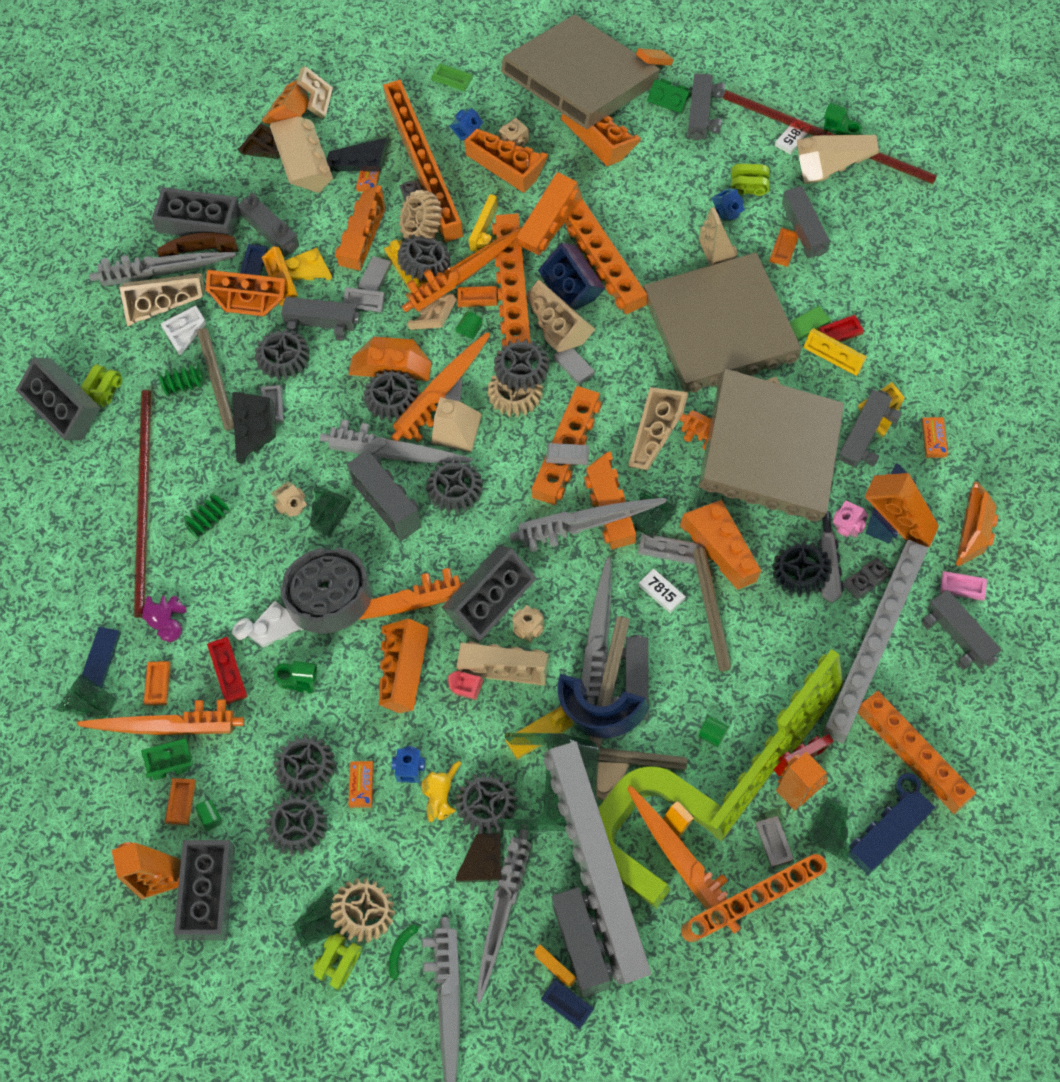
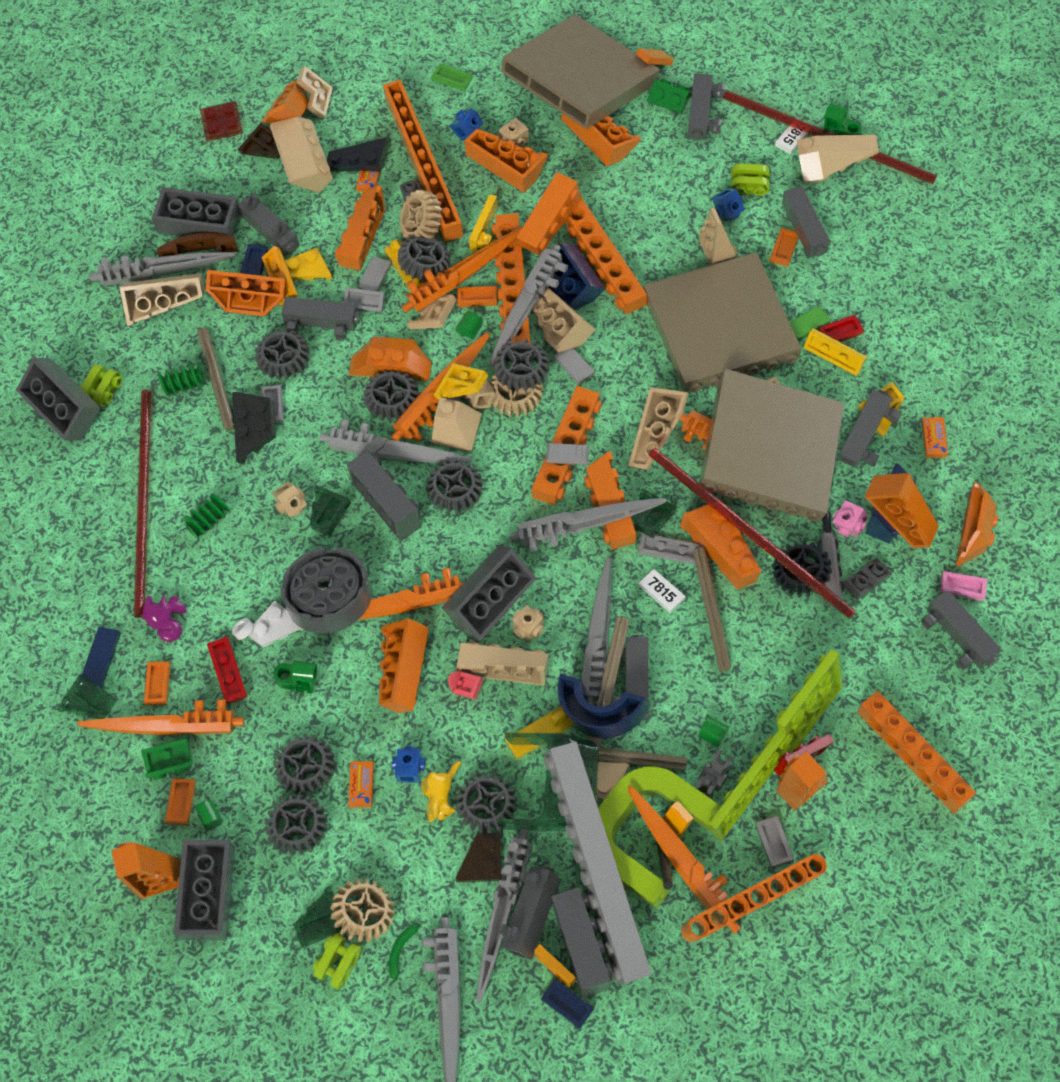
(183, 328): white wing -> none
(221, 121): none -> clear red plate
(460, 381): none -> yellow wing
(481, 399): none -> tan brick
(530, 912): none -> dark grey brick
(539, 278): none -> light grey piece
(665, 868): none -> pearl dark grey bar
(714, 775): none -> dark grey pin
(753, 534): none -> clear red piece
(830, 828): clear green wing -> none
(875, 642): light grey brick -> none
(893, 828): dark blue hinge -> none

